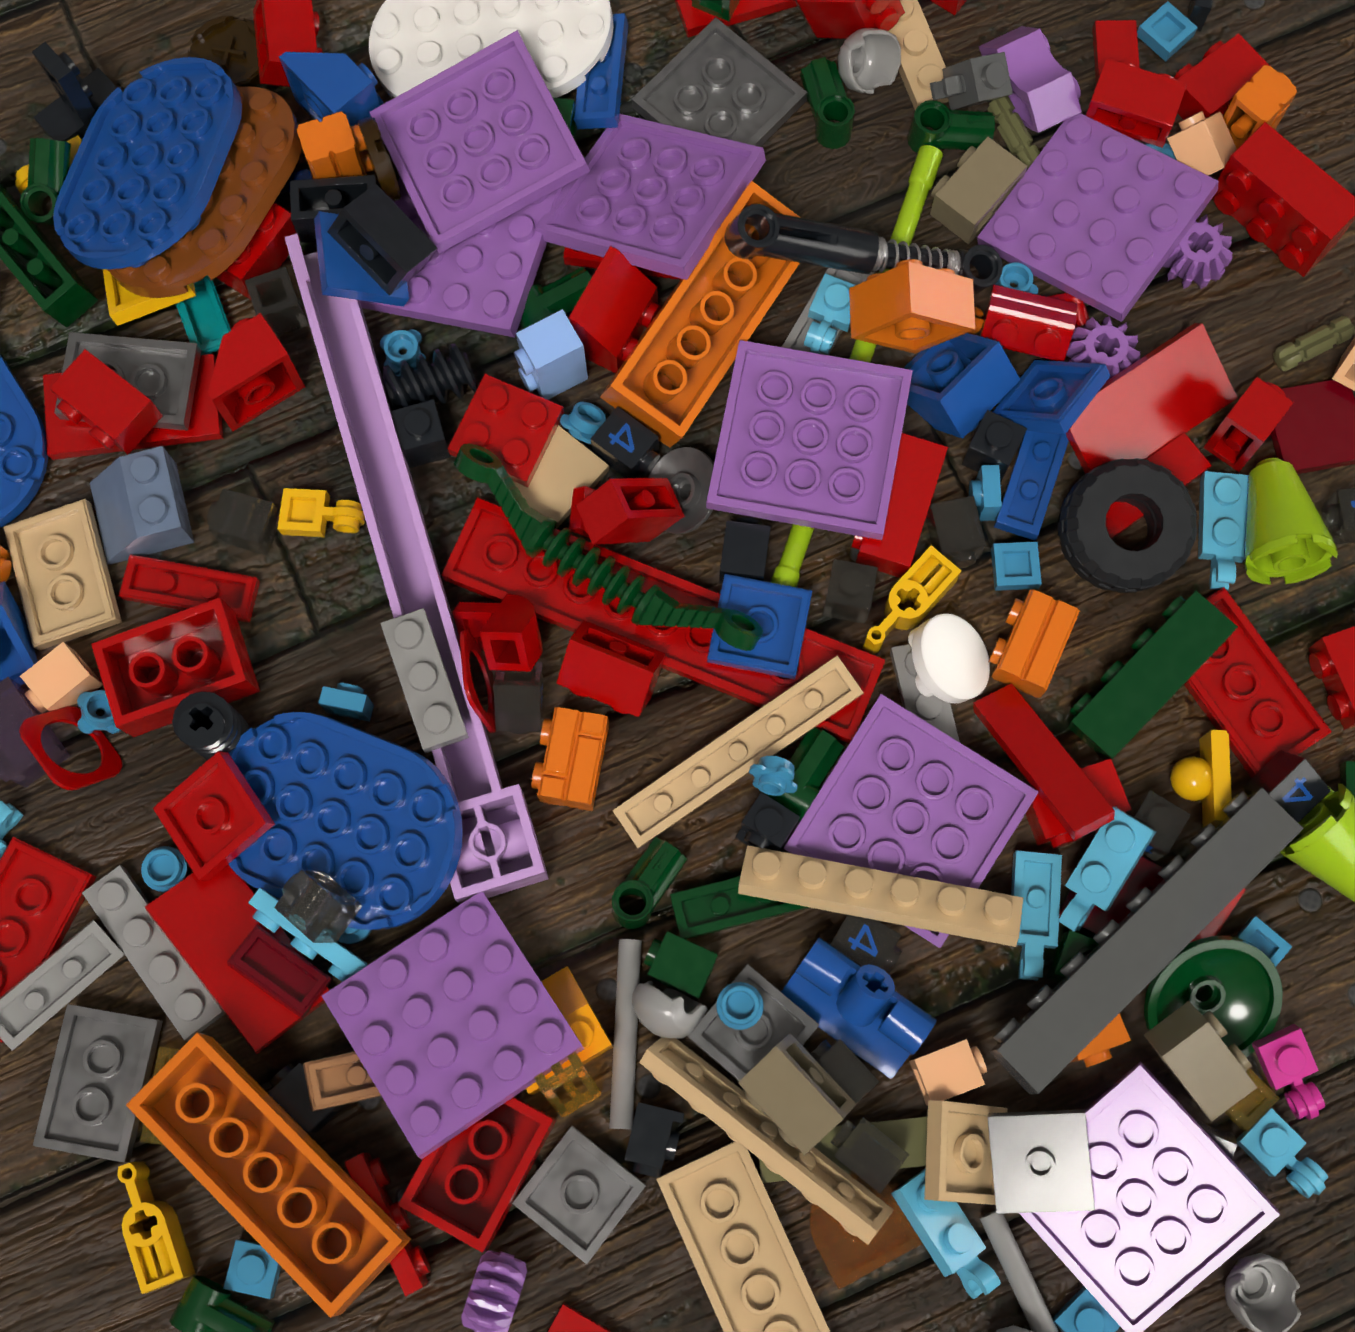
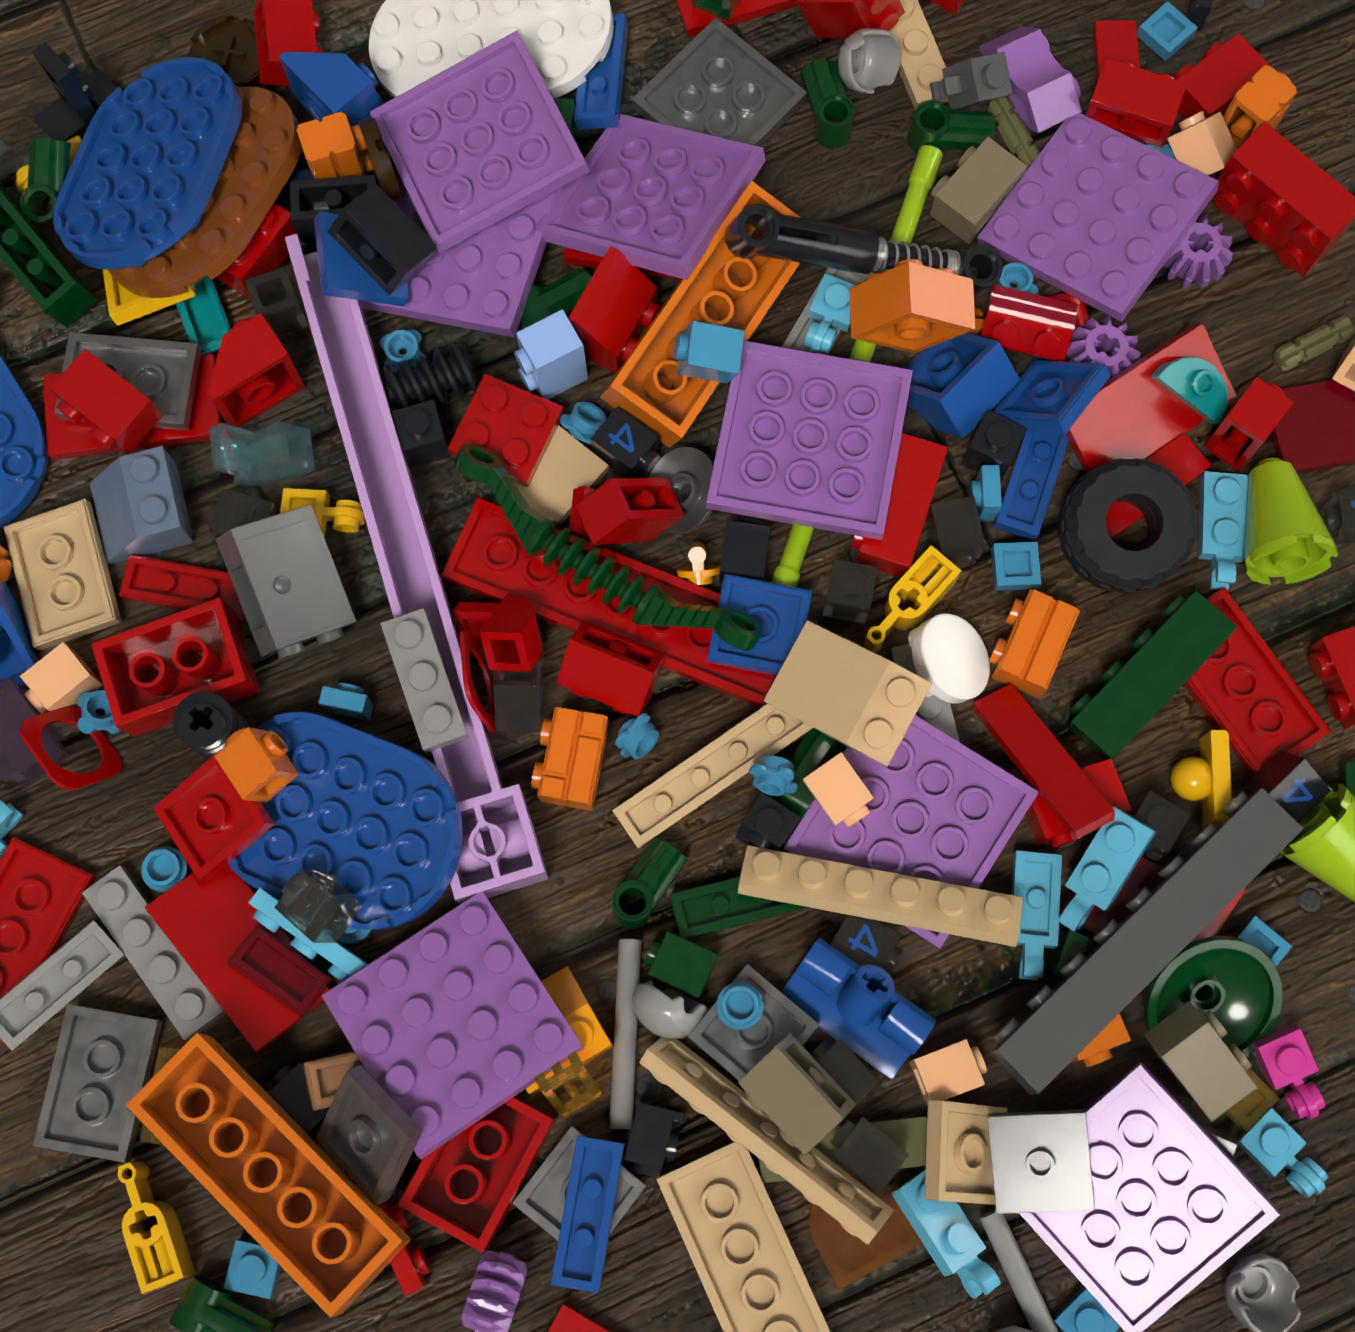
(256, 763): none -> orange brick
(263, 456): none -> clear light blue brick
(286, 582): none -> piece
(368, 1135): none -> flat silver plate
(587, 1214): none -> blue plate
(637, 737): none -> dark azure plate
(699, 572): none -> light orange plate
(709, 352): none -> dark azure brick
(839, 791): none -> light nougat brick
(848, 693): none -> tan slope
(1196, 385): none -> teal plate

